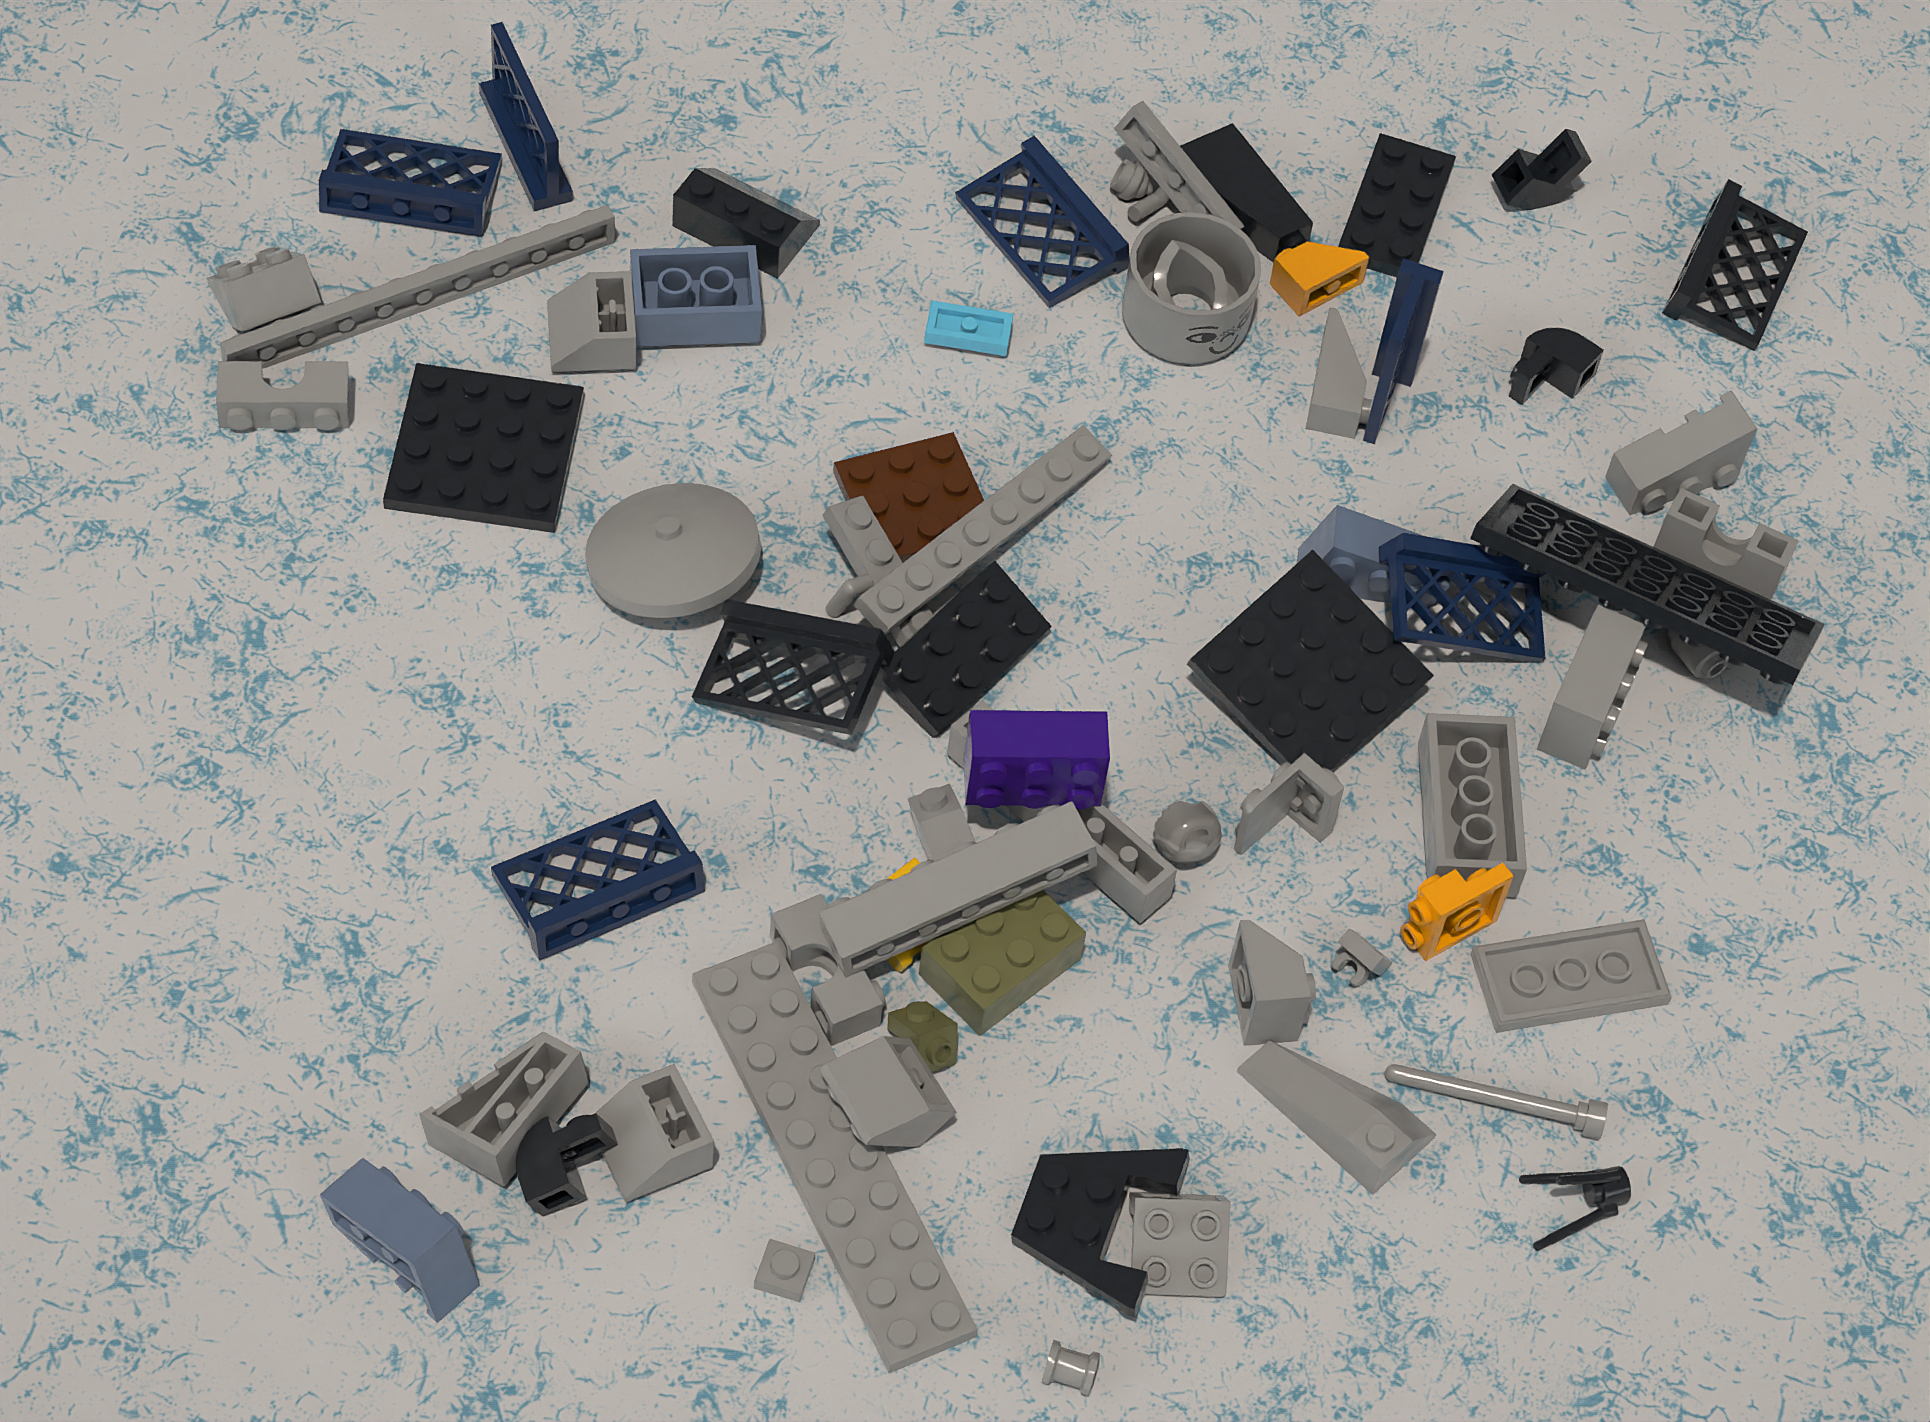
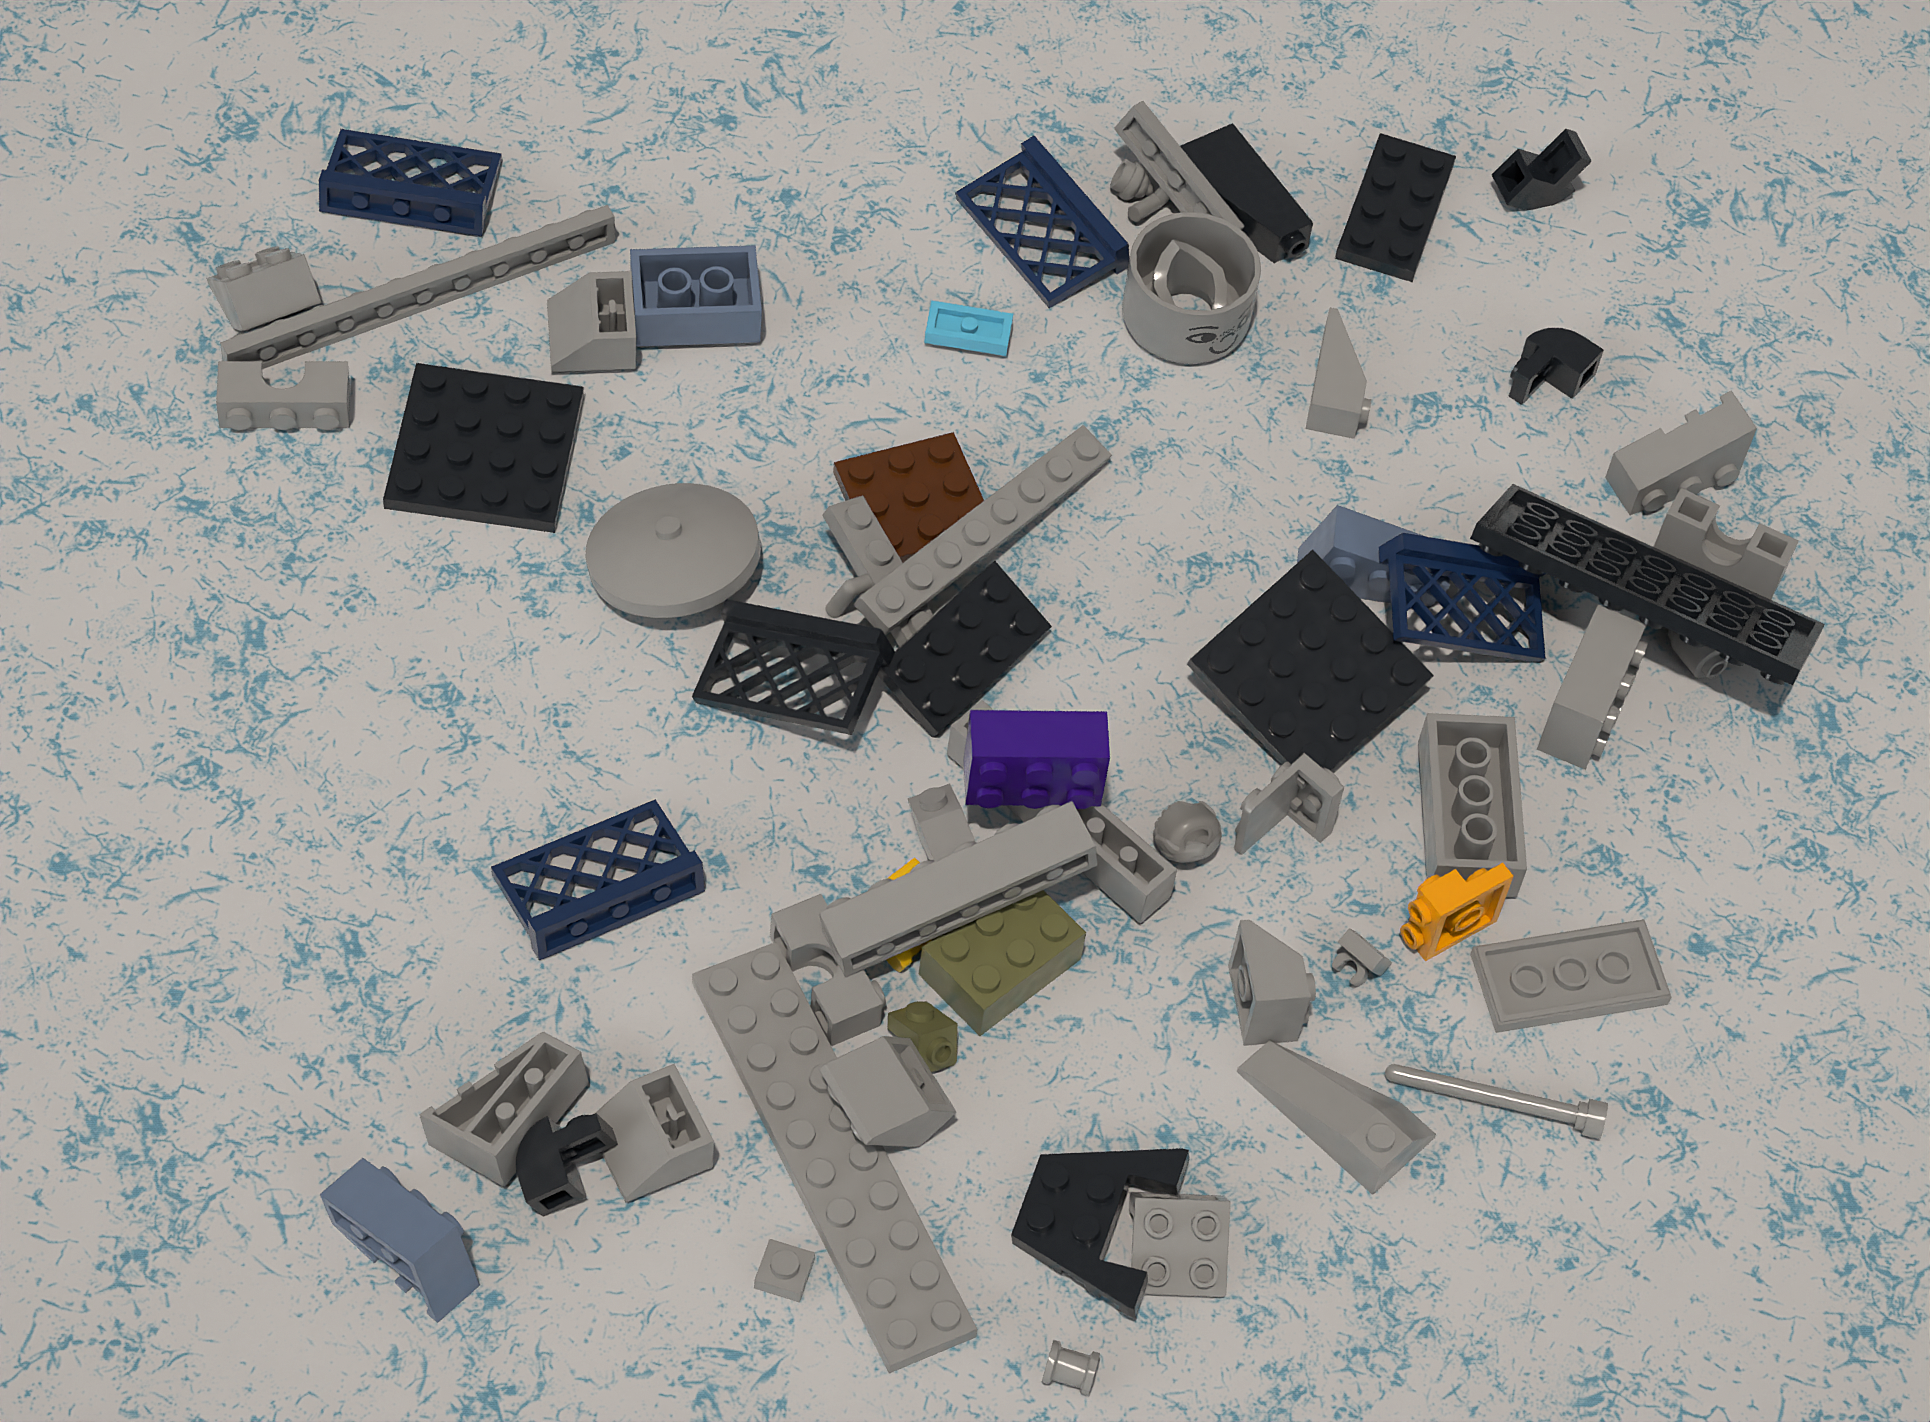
(523, 125): dark blue fence -> none
(736, 214): black slope -> none
(1316, 274): light orange slope -> none
(1402, 336): dark blue fence -> none
(1600, 1187): black plant -> none
(1710, 245): black fence -> none

